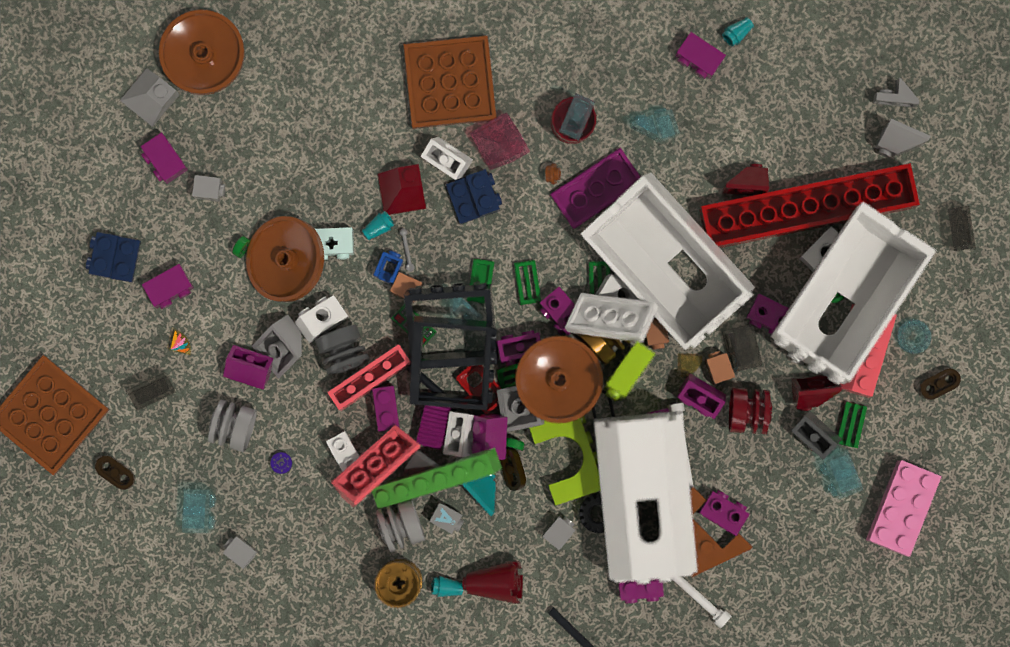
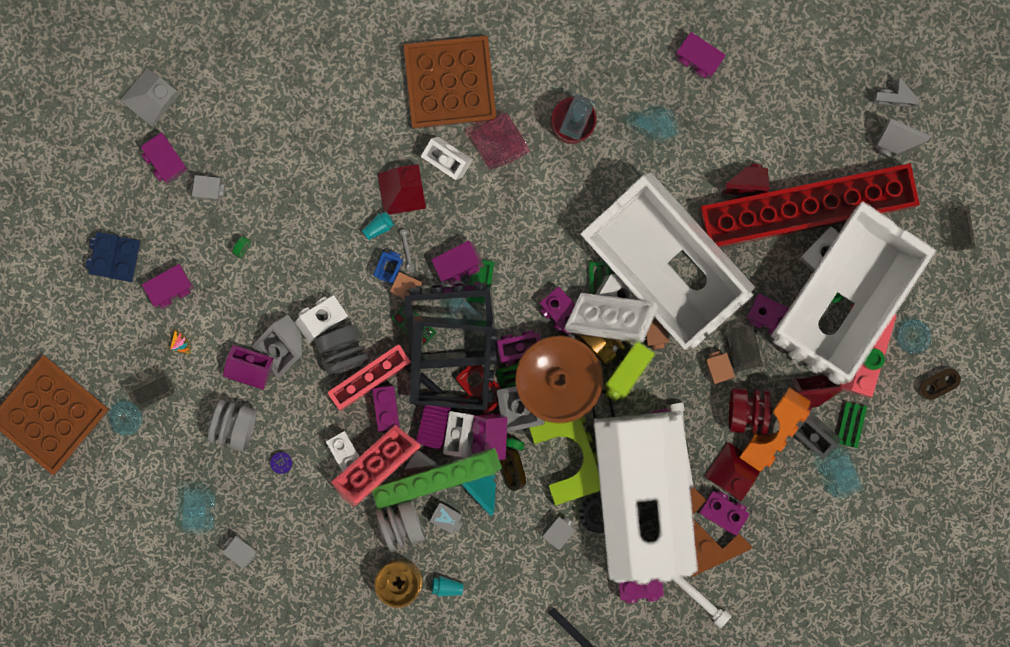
(115, 473): dark brown plate -> none
(132, 413): none -> clear light blue gear
(201, 52): dark orange dish -> none
(285, 259): dark orange dish -> none
(342, 236): light aqua brick -> none
(458, 263): none -> magenta brick
(474, 196): dark blue plate -> none
(496, 582): dark red cone -> none
(527, 281): green tile -> none
(552, 173): dark orange plate -> none
(595, 188): magenta tile -> none
(689, 364): clear yellow tile -> none
(701, 396): magenta brick -> none
(732, 472): none -> dark red slope
(735, 33): teal cone -> none
(789, 411): none -> orange arch
(874, 359): none -> green tile
(903, 508): bright pink brick -> none

